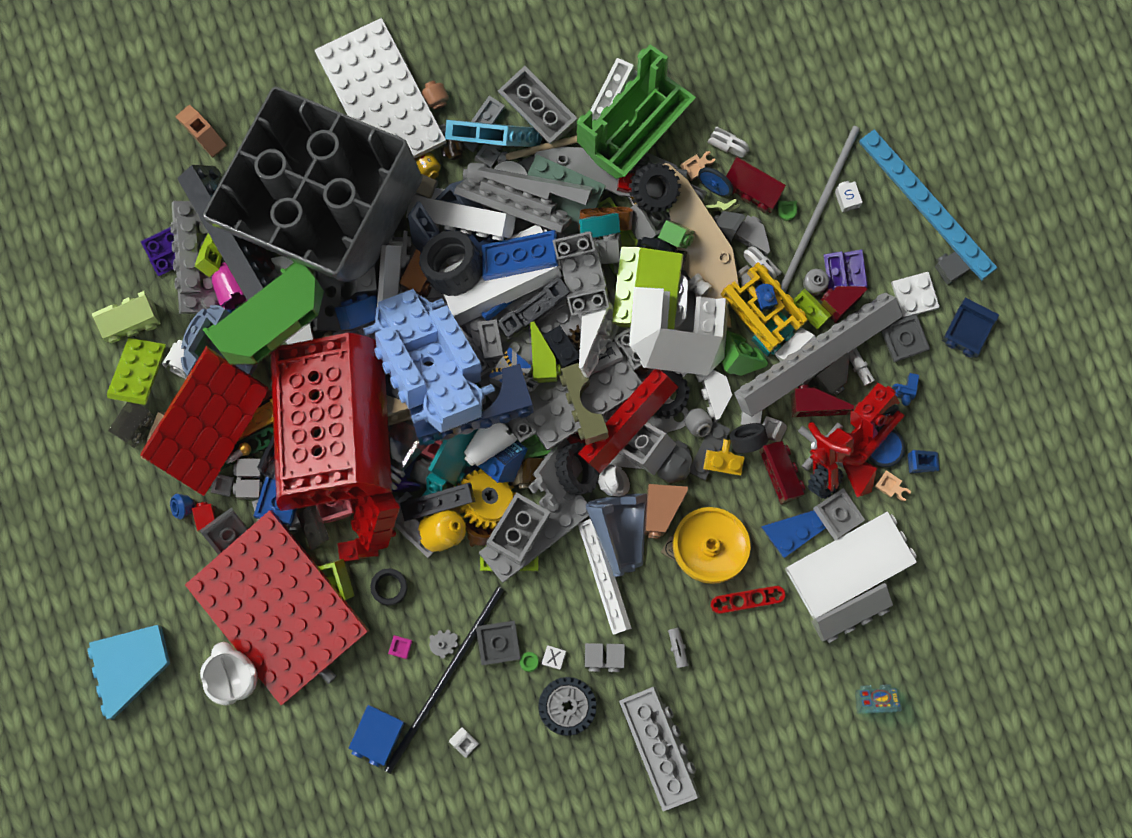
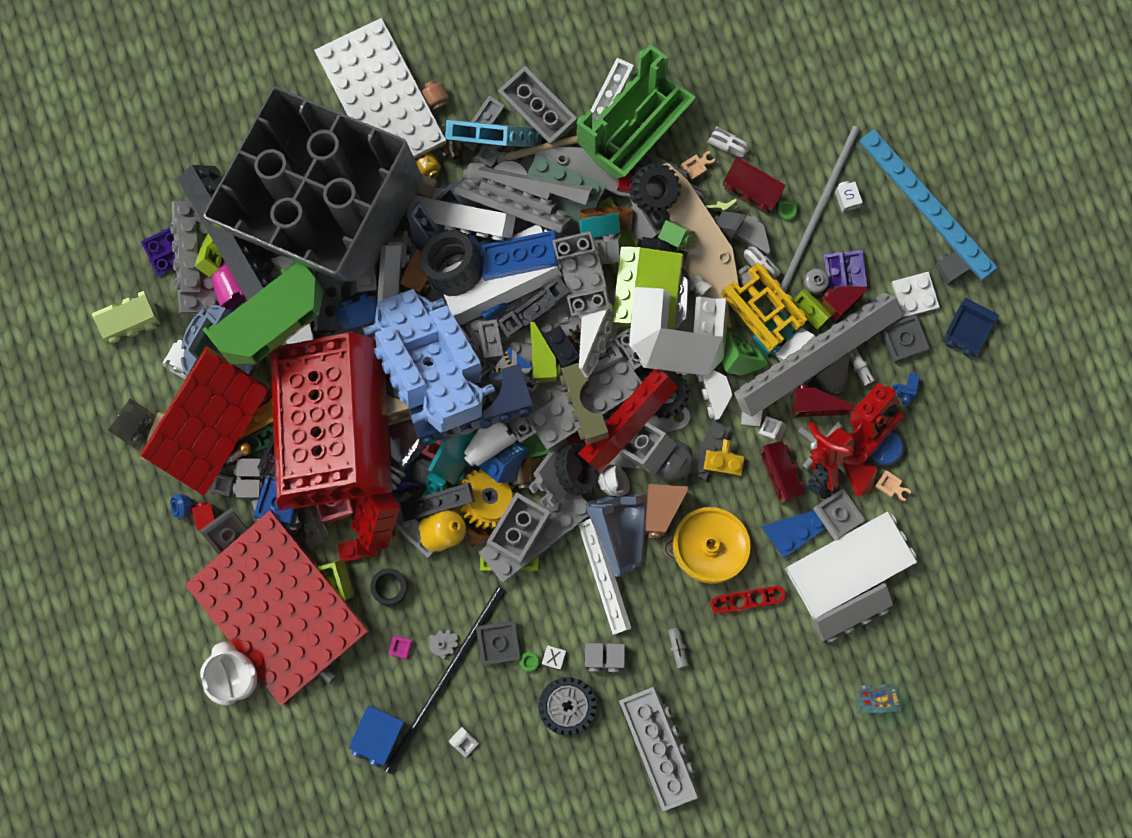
(127, 666): medium azure slope -> none
(136, 371): lime plate -> none
(201, 130): nougat slope -> none
(698, 422): light grey head -> none
(715, 181): wheel -> none
(749, 438): black tyre -> none
(765, 297): blue piece -> none
(923, 461): blue slope -> none

